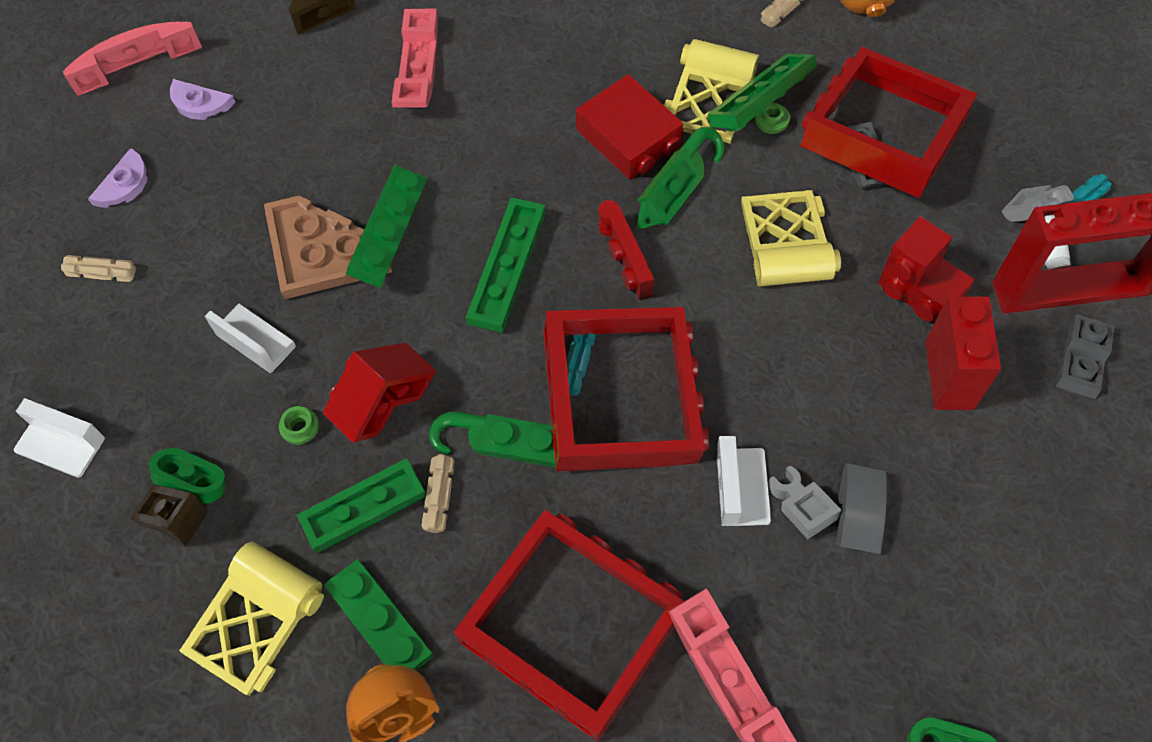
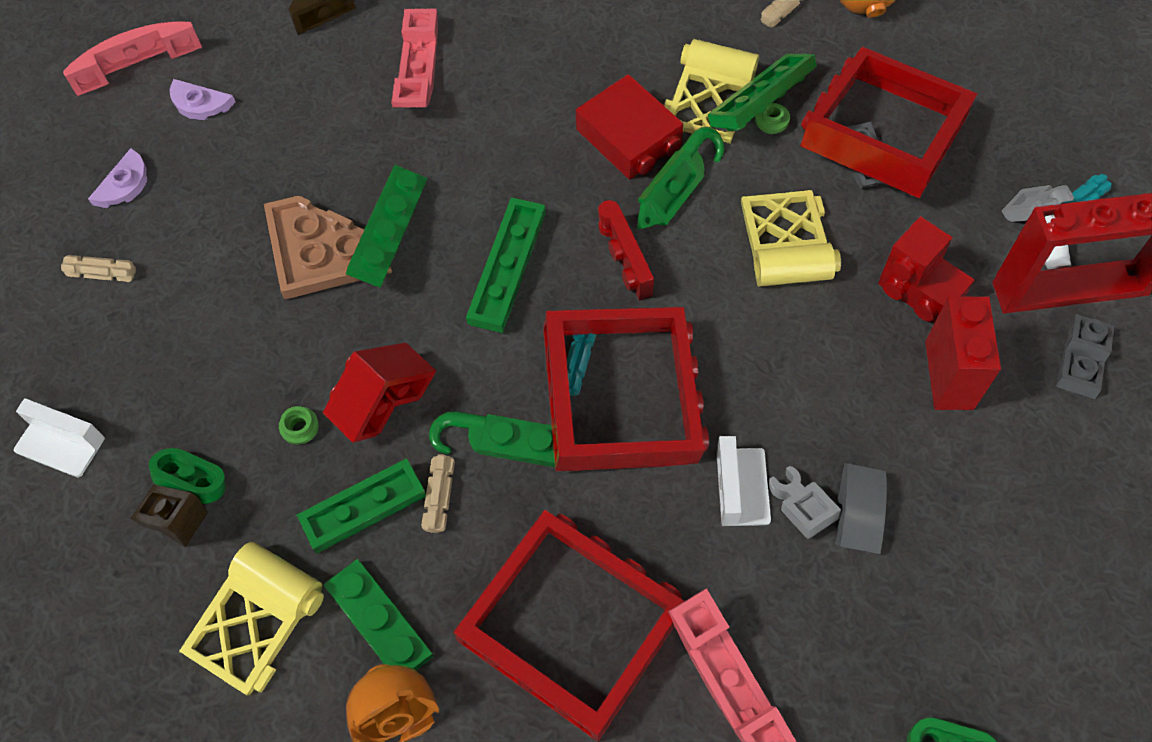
(252, 337): white panel -> none

